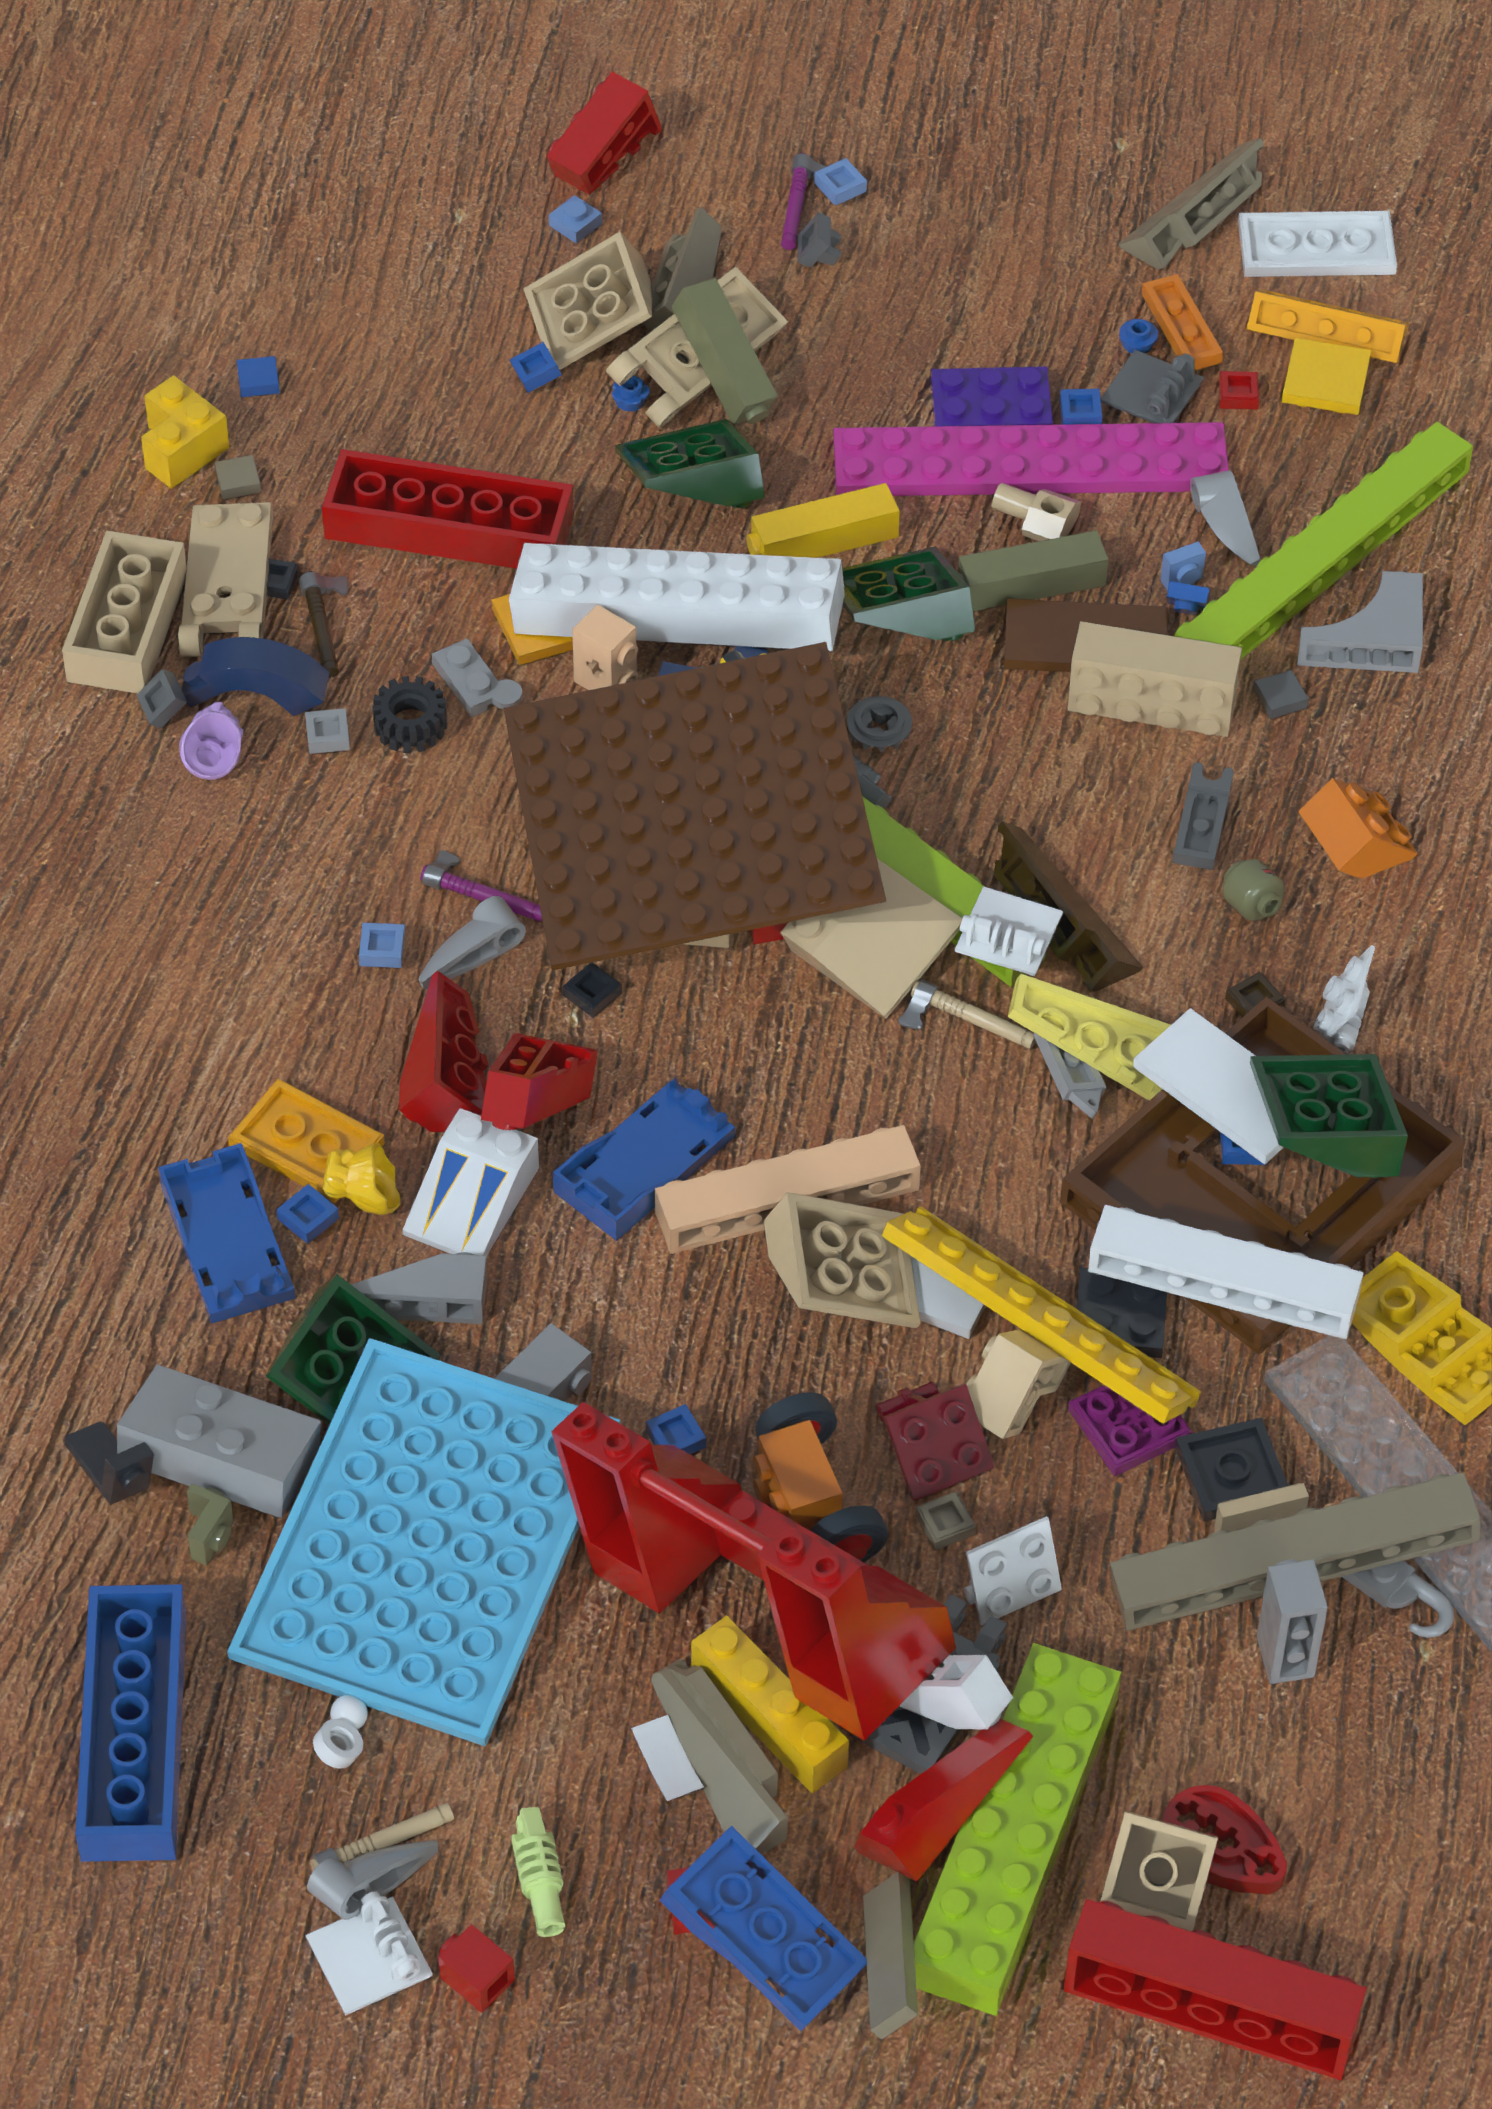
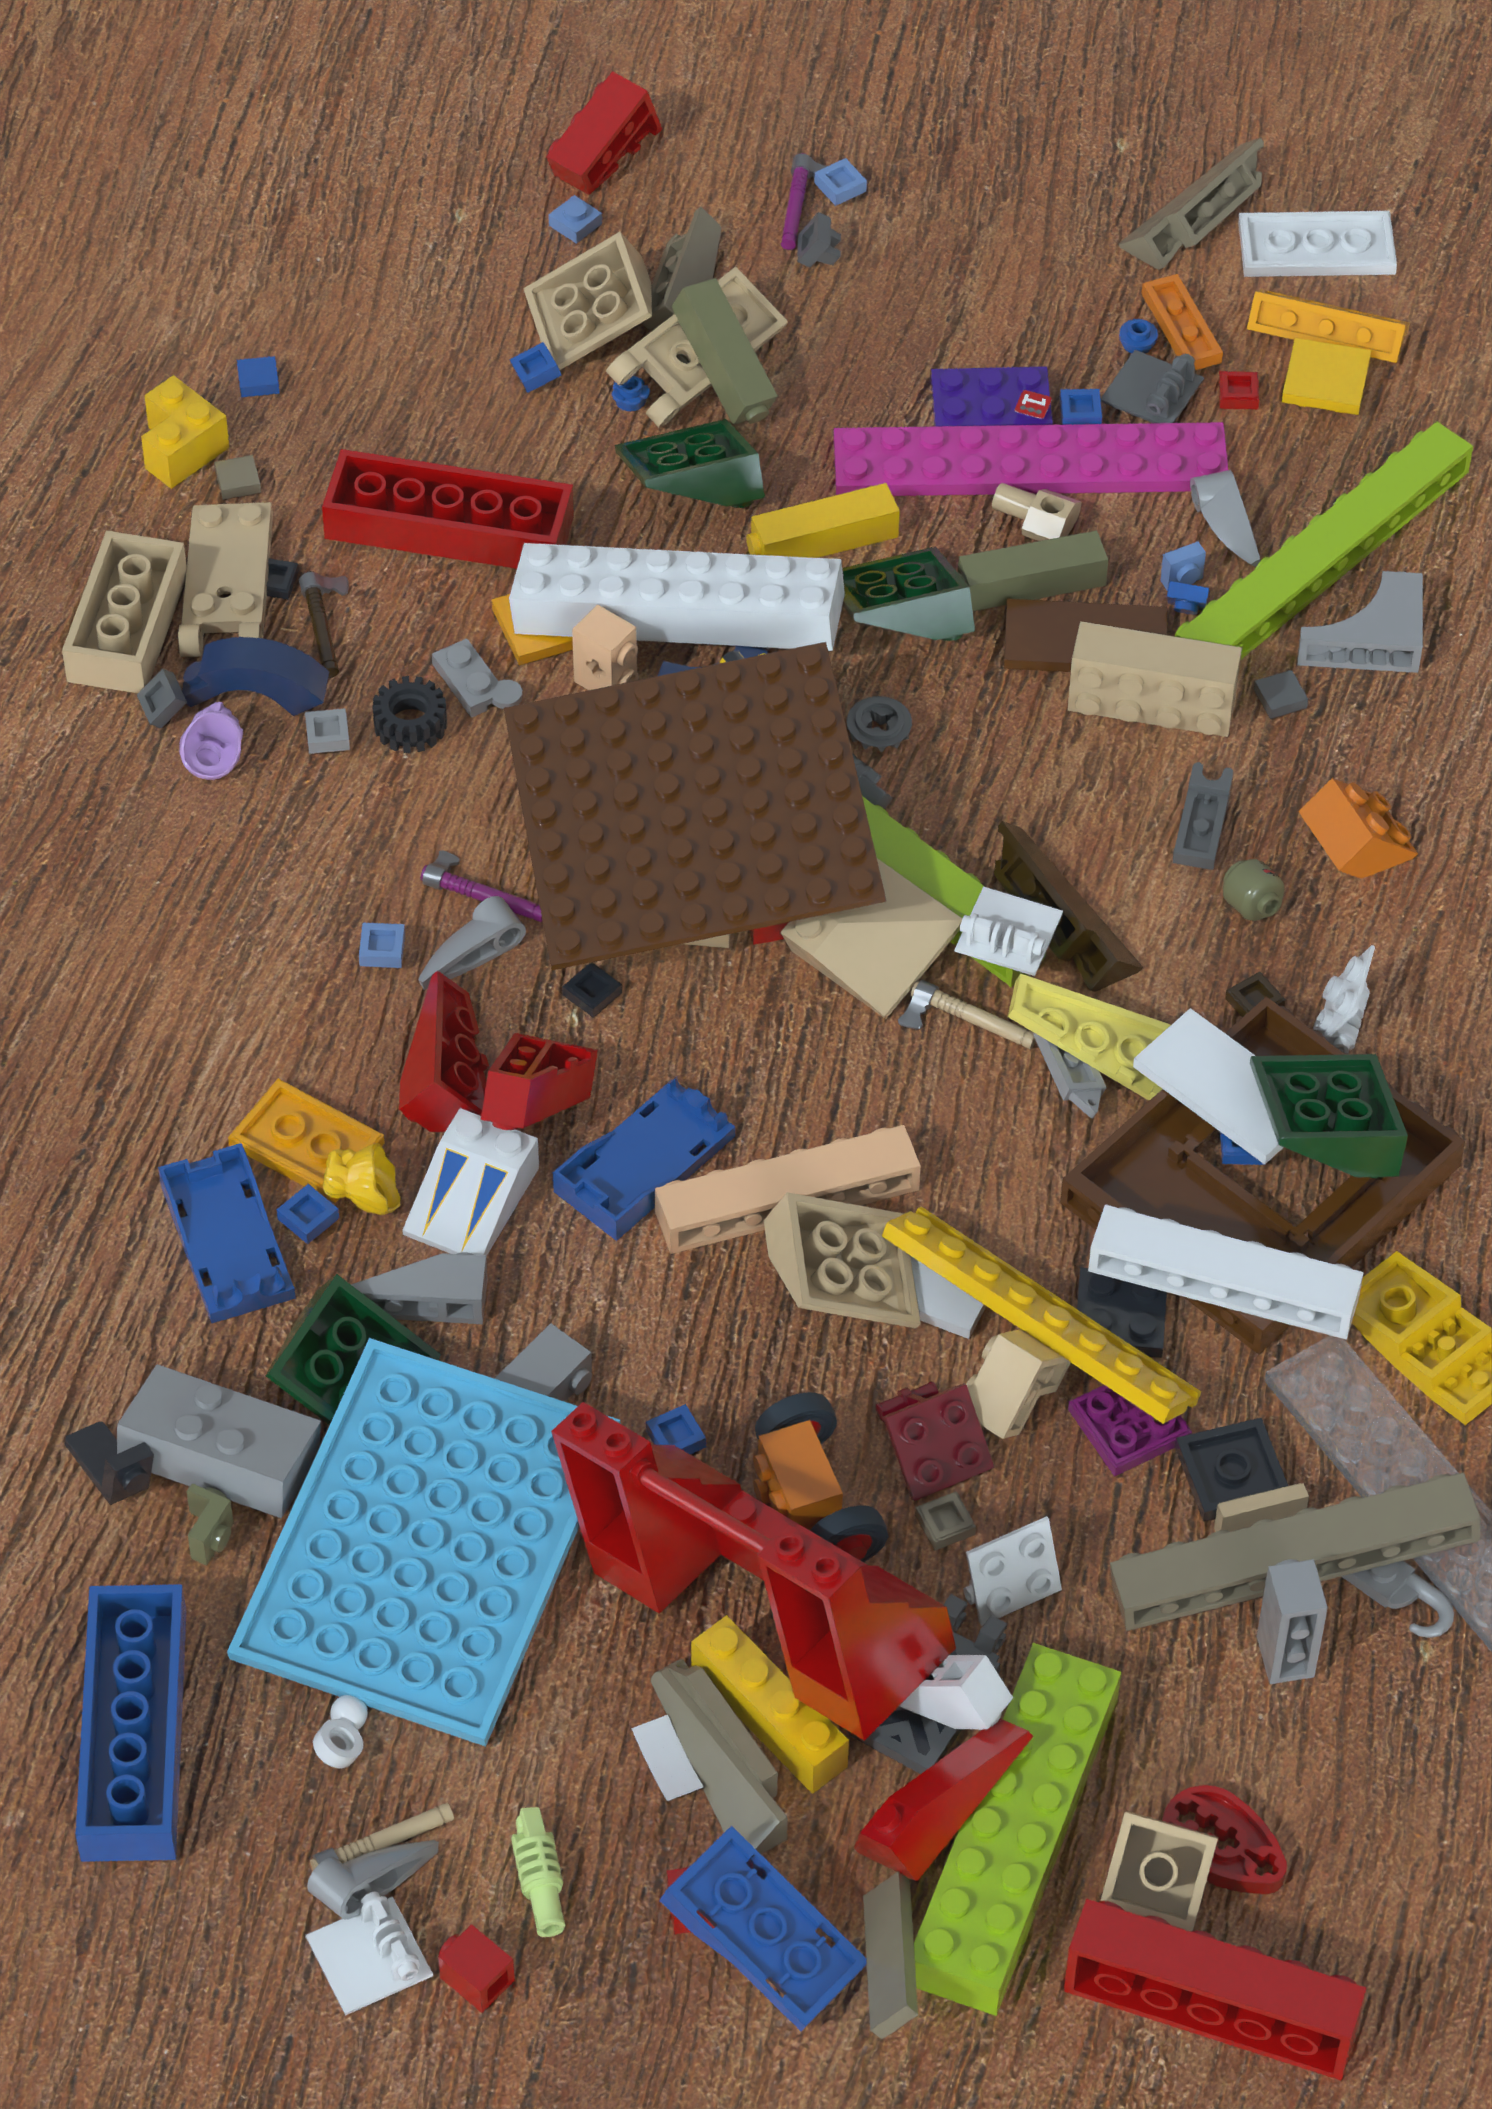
(1033, 404): none -> red sticker

